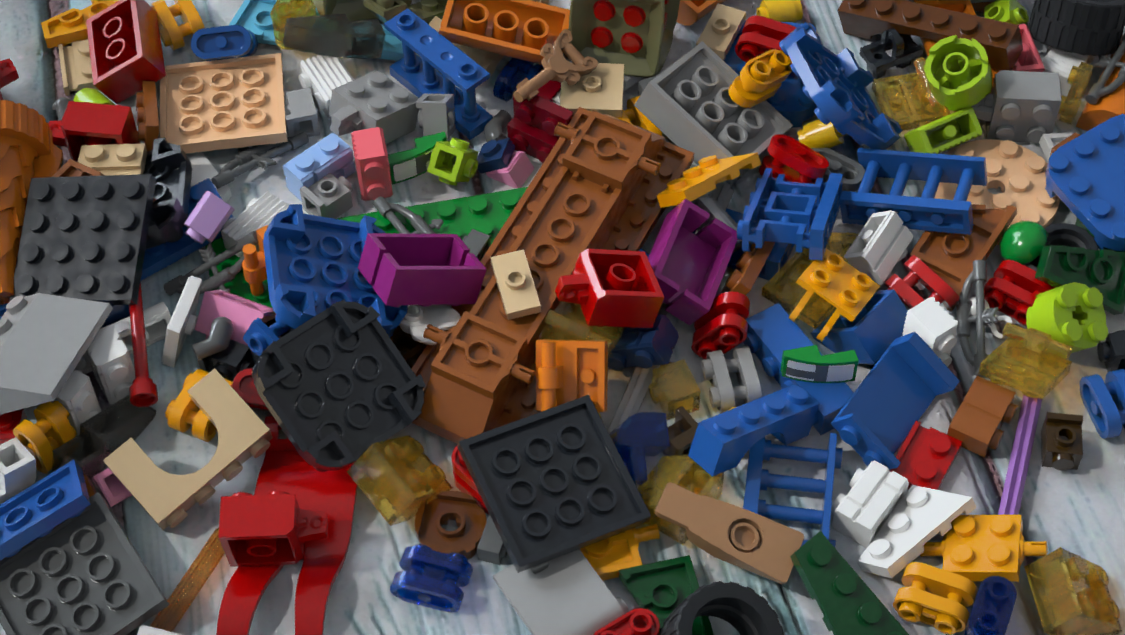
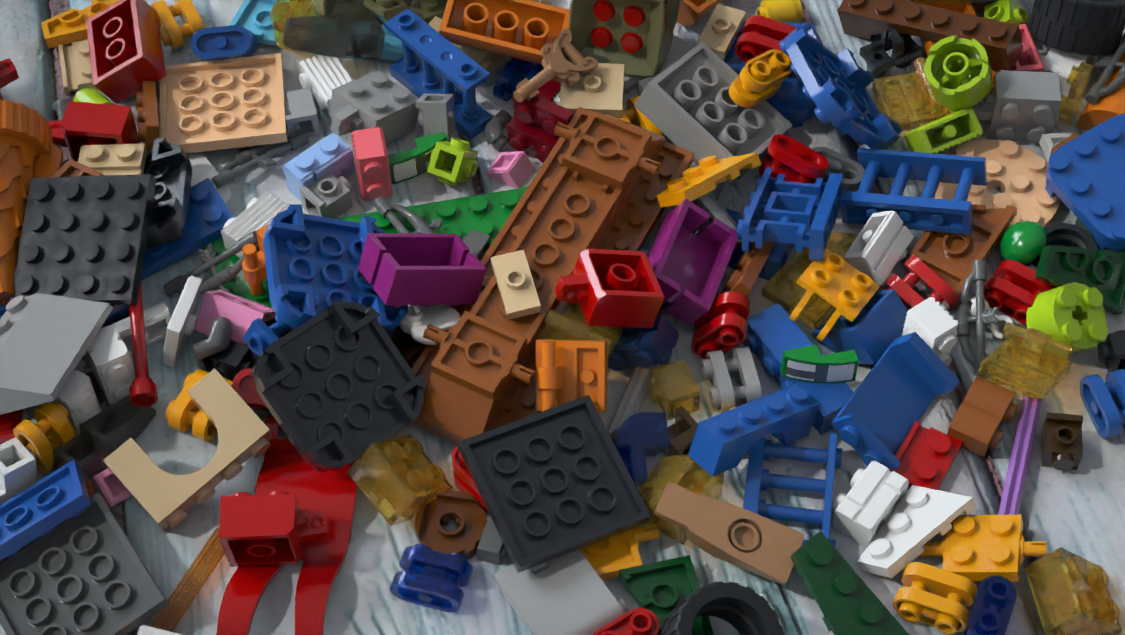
(207, 218): lavender brick -> none
(495, 155): dark blue plate -> none
(820, 135): yellow brick -> none

